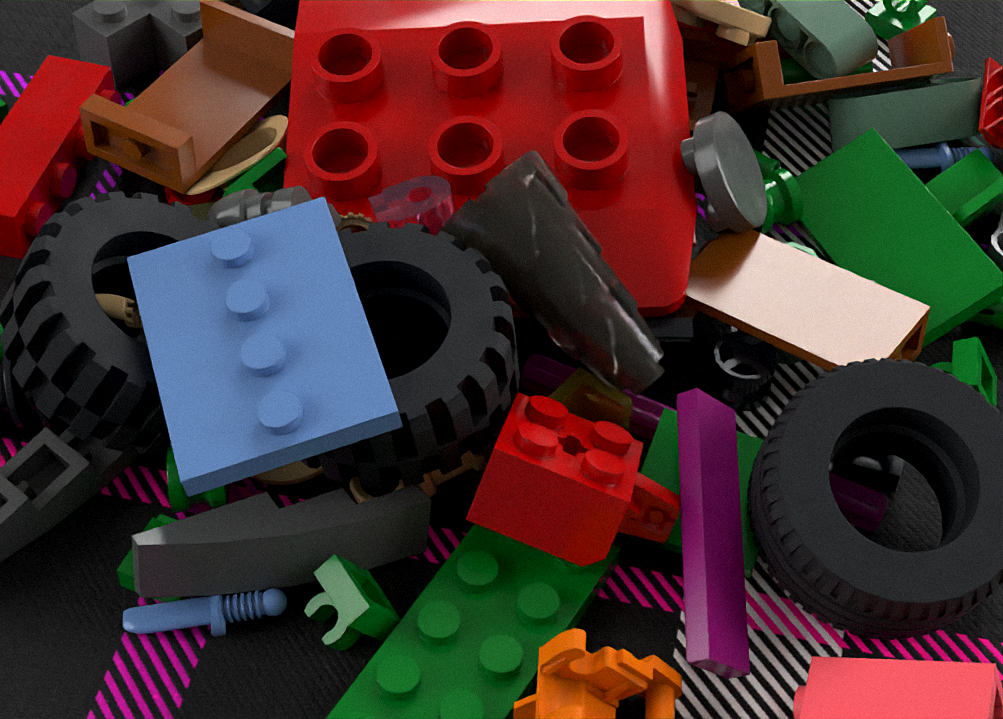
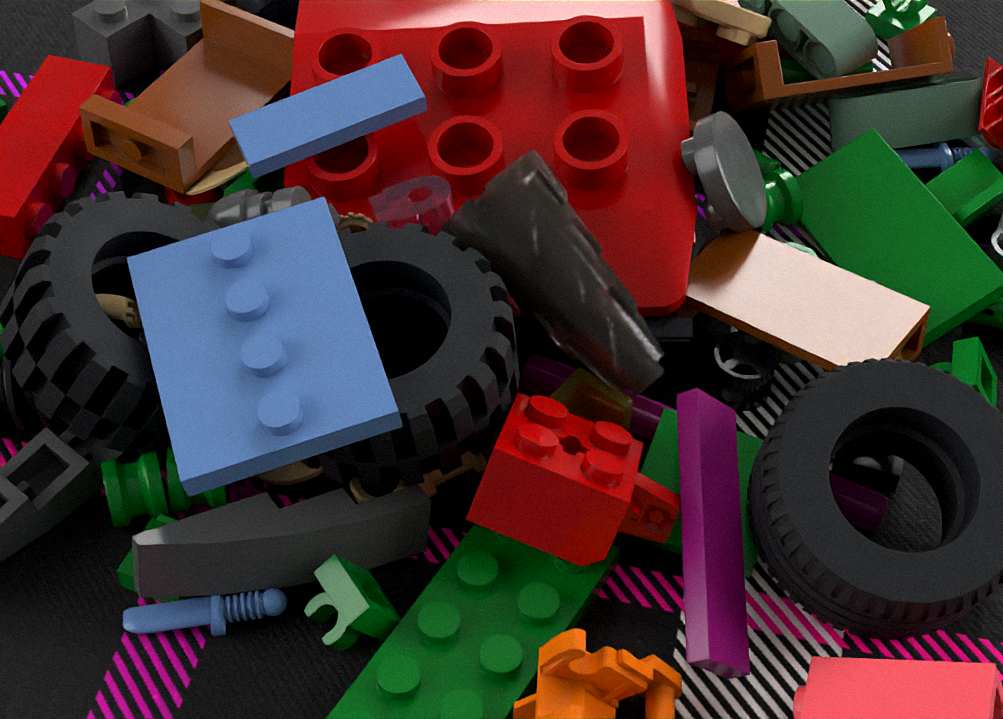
(134, 489): none -> green wheel
(327, 115): none -> medium blue tile

